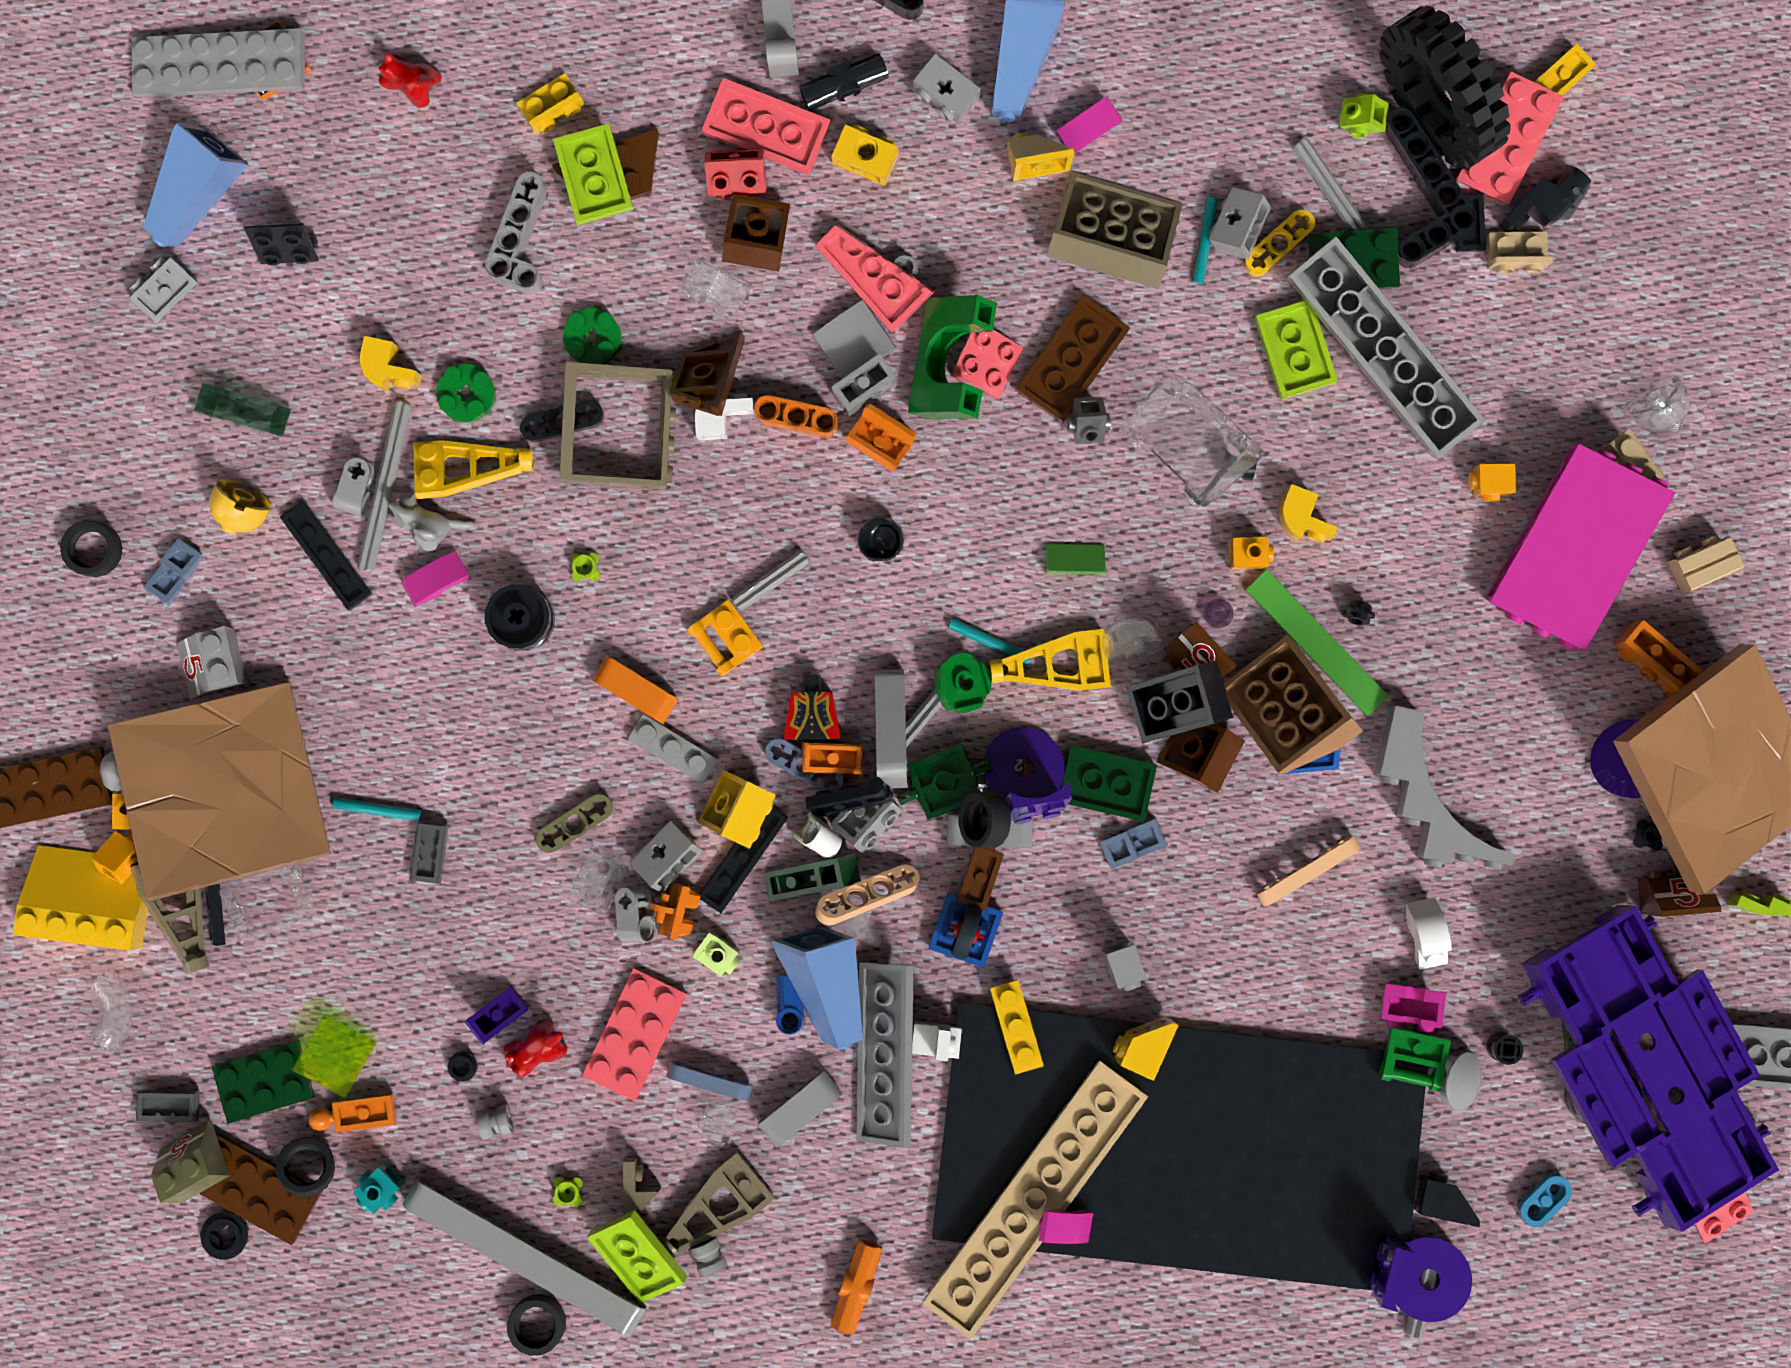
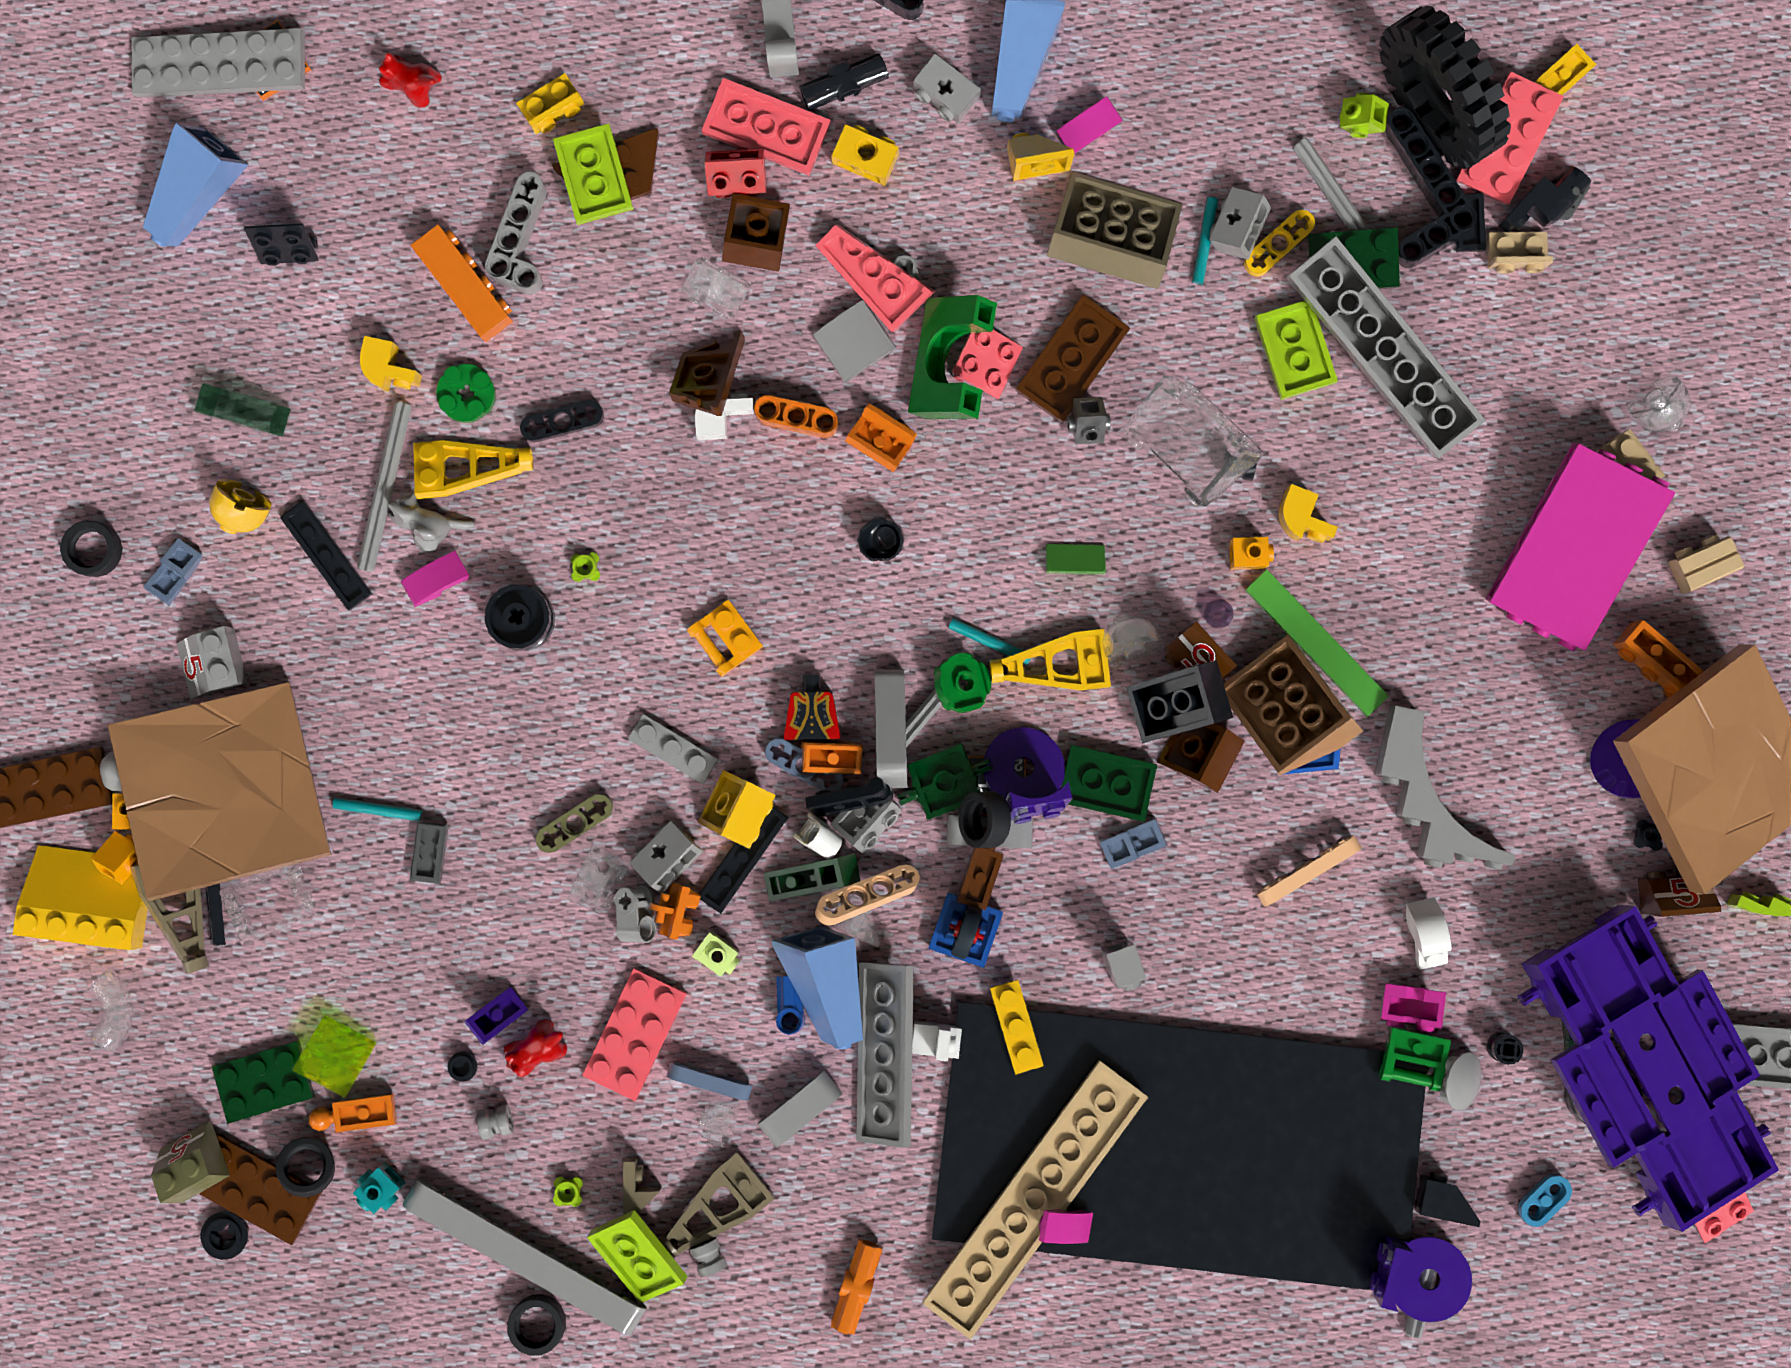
(162, 288): light grey bracket -> none
(167, 1106): dark grey plate -> none
(354, 489): light grey piece -> none
(461, 282): none -> orange brick
(603, 324): green plate -> none
(635, 689): orange beam -> none
(667, 418): dark tan window -> none
(770, 580): light grey axle -> none
(864, 385): light grey brick -> none
(1145, 1046): yellow slope -> none
(1359, 613): black plate -> none
(1492, 481): light orange brick -> none

